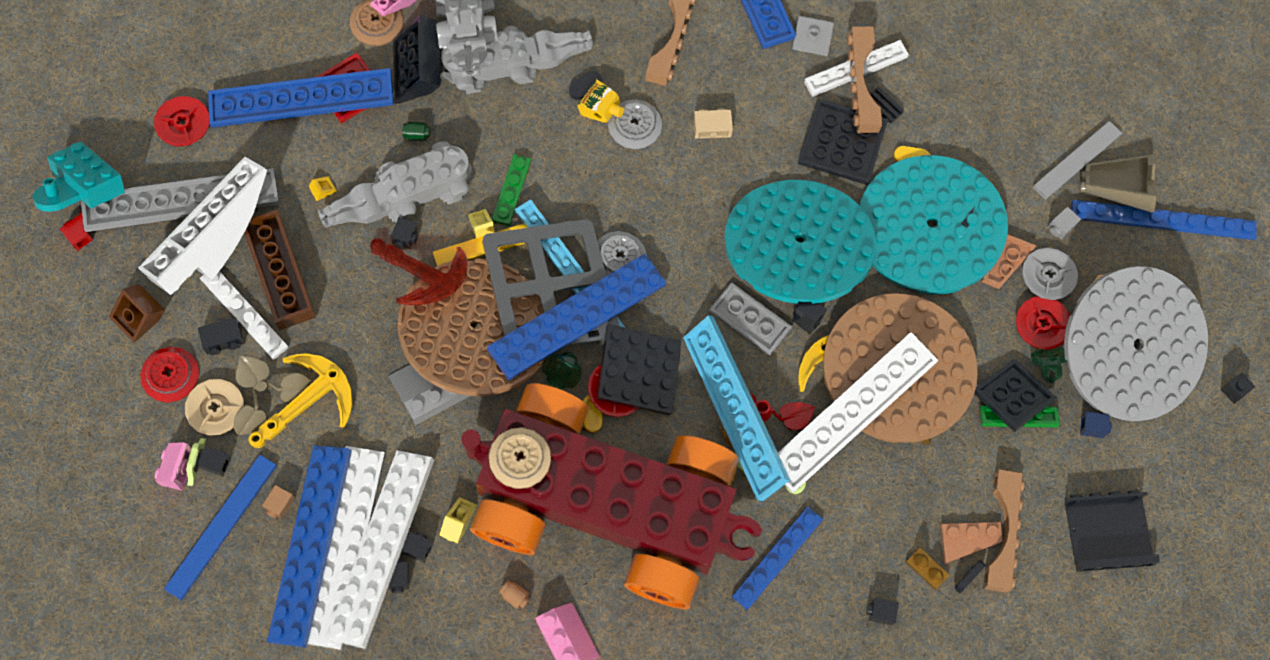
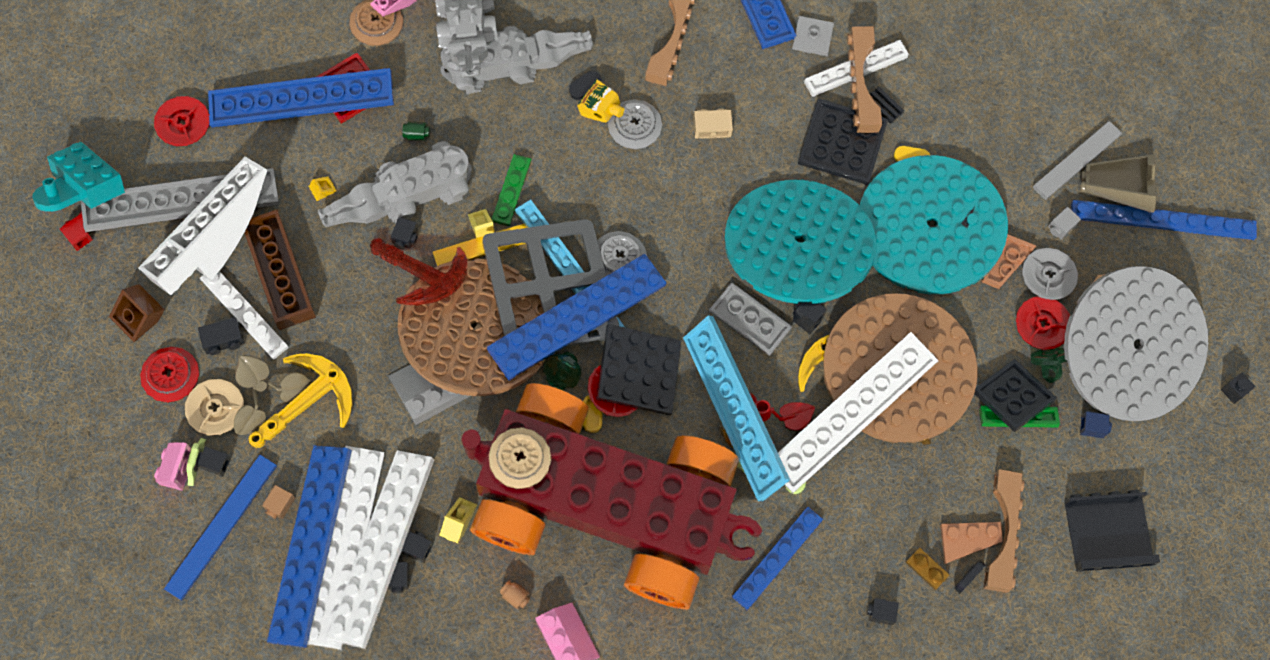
(416, 60): black slope -> none

